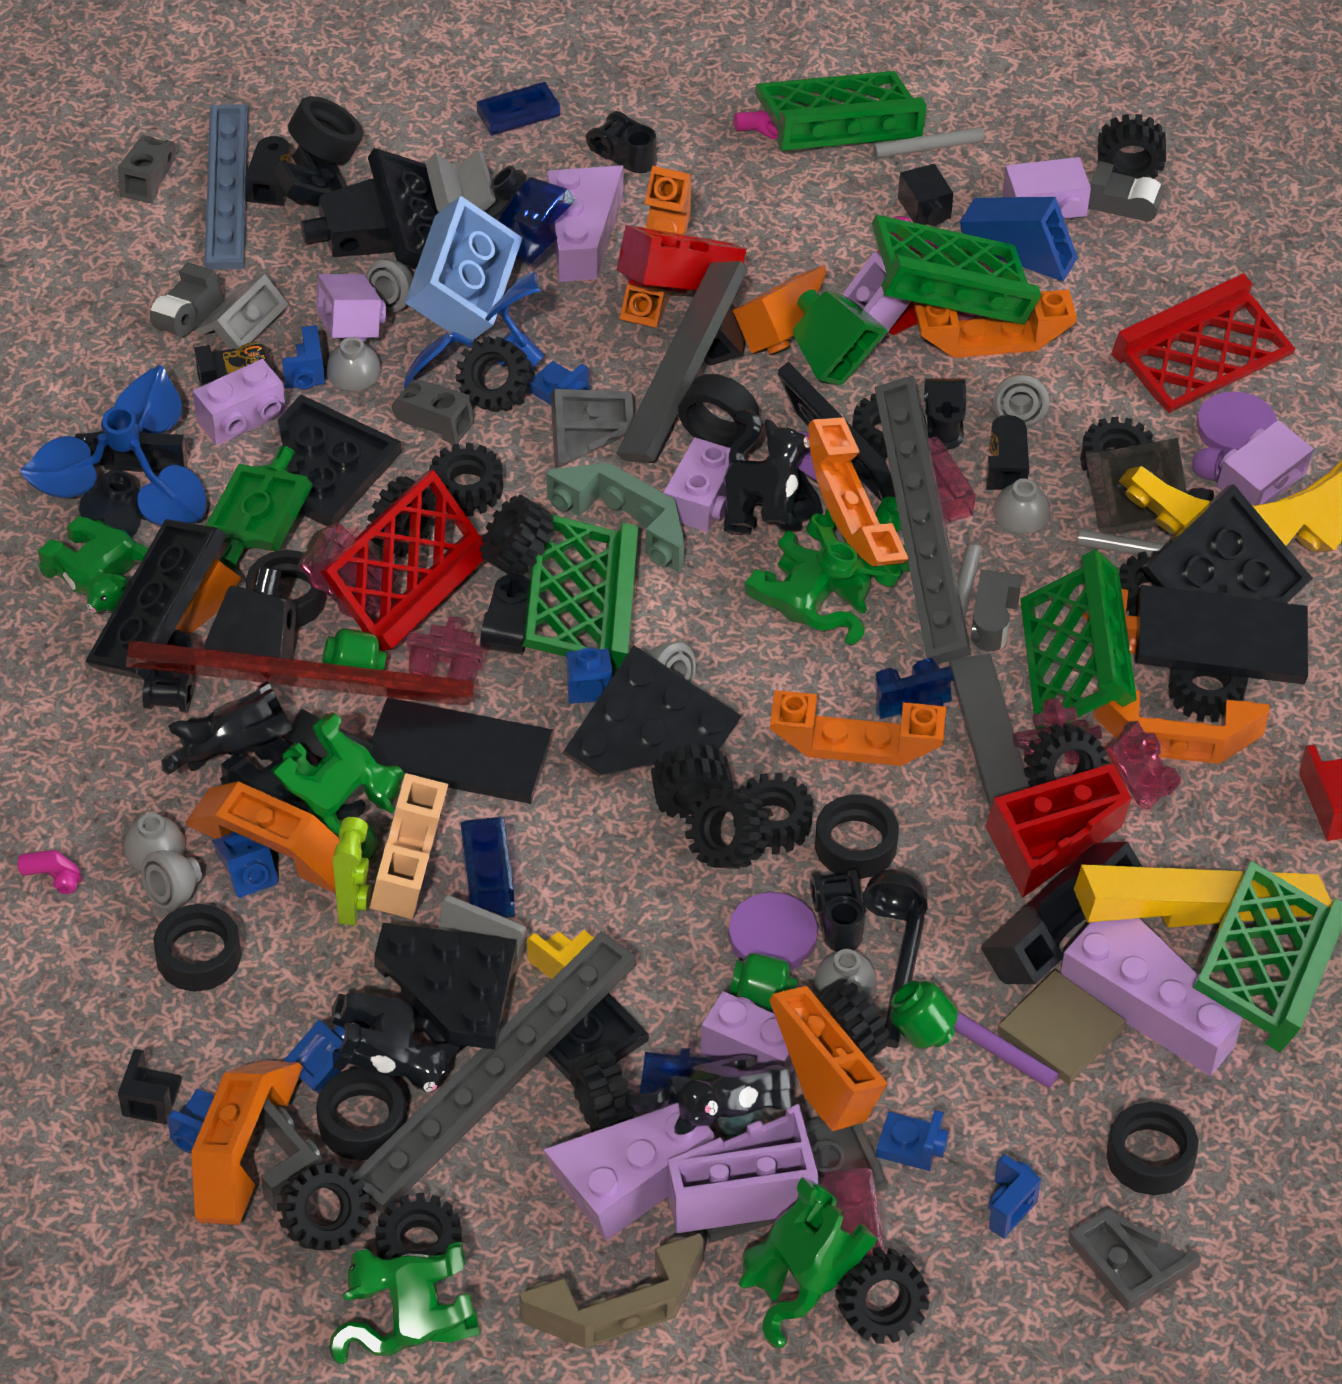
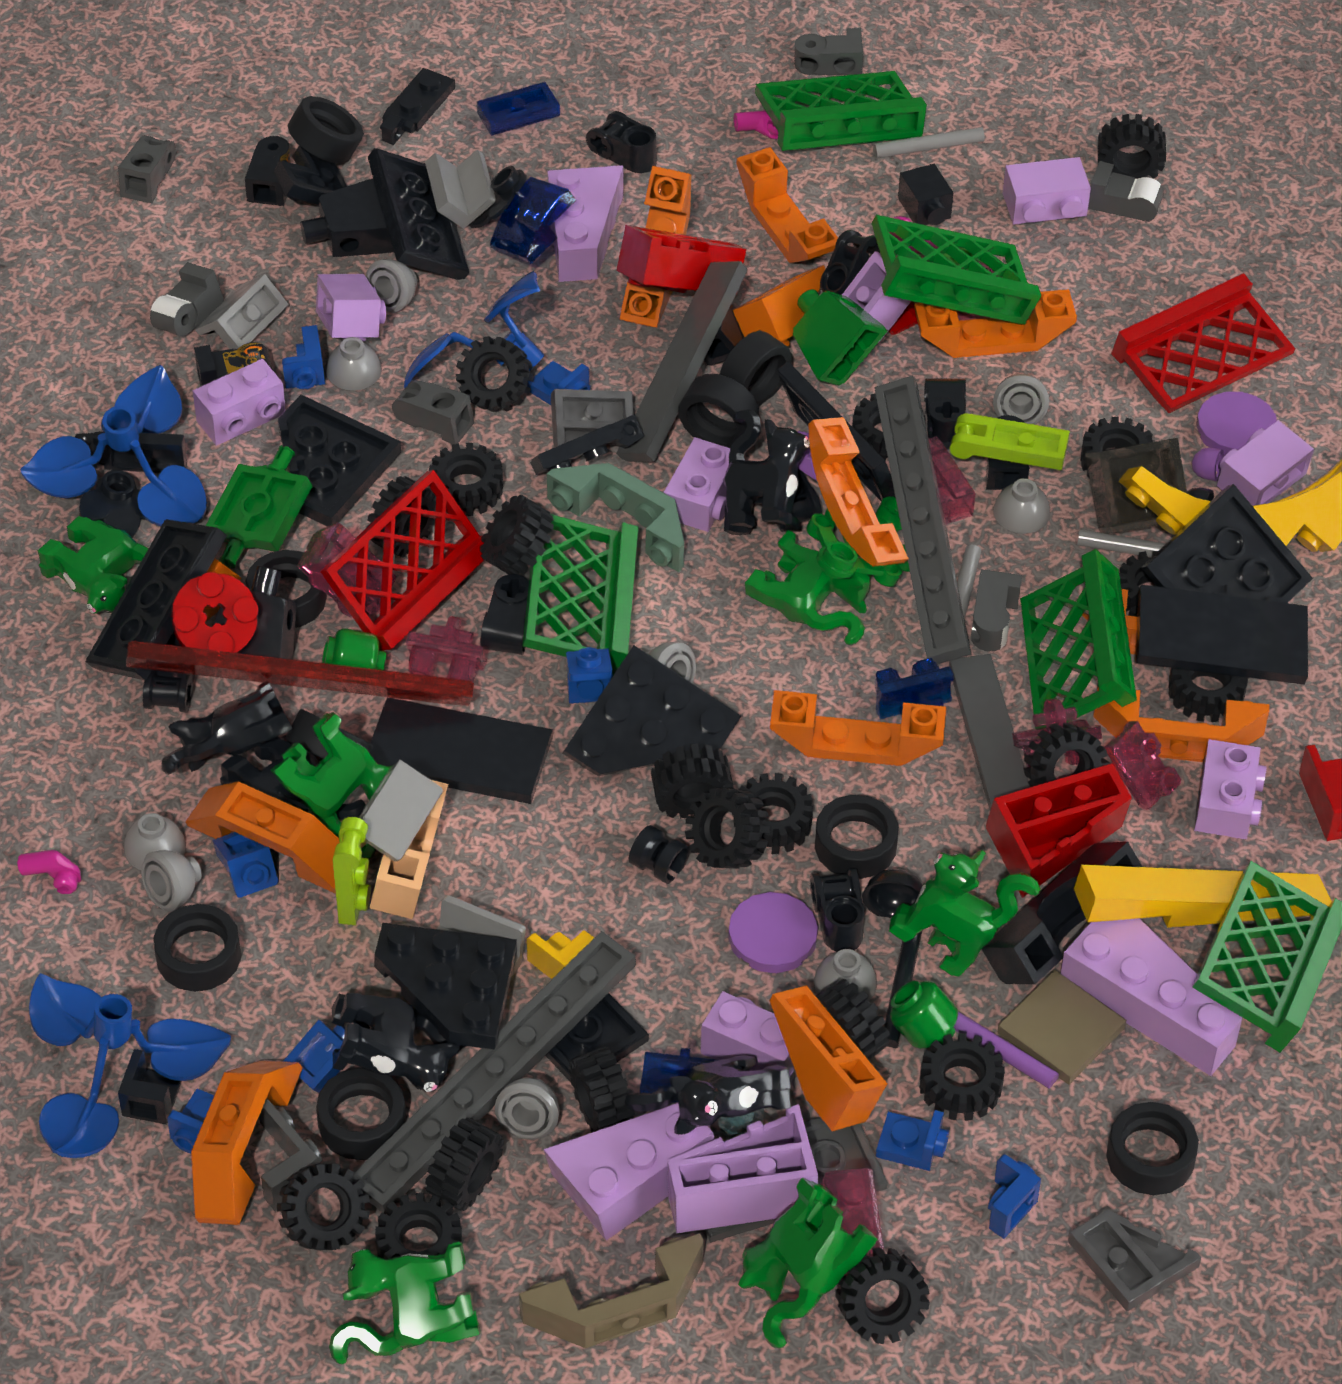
(67, 1010): none -> blue plant
(214, 590): none -> red plate
(226, 187): sand blue tile -> none
(398, 809): none -> light grey panel
(415, 104): none -> black hinge
(463, 269): light blue brick -> none
(464, 1163): none -> black tyre
(488, 865): clear blue brick -> none
(527, 1108): none -> light grey brick
(591, 445): none -> black hinge
(658, 854): none -> black wheel
(756, 364): none -> black tyre
(760, 978): green head -> none
(766, 191): none -> orange slope
(830, 53): none -> dark grey leg
(847, 260): none -> black piece
(957, 916): none -> green animal
(963, 1054): none -> black tyre
(1009, 441): none -> lime plate
(1029, 224): blue slope -> none
(1229, 788): none -> lavender brick

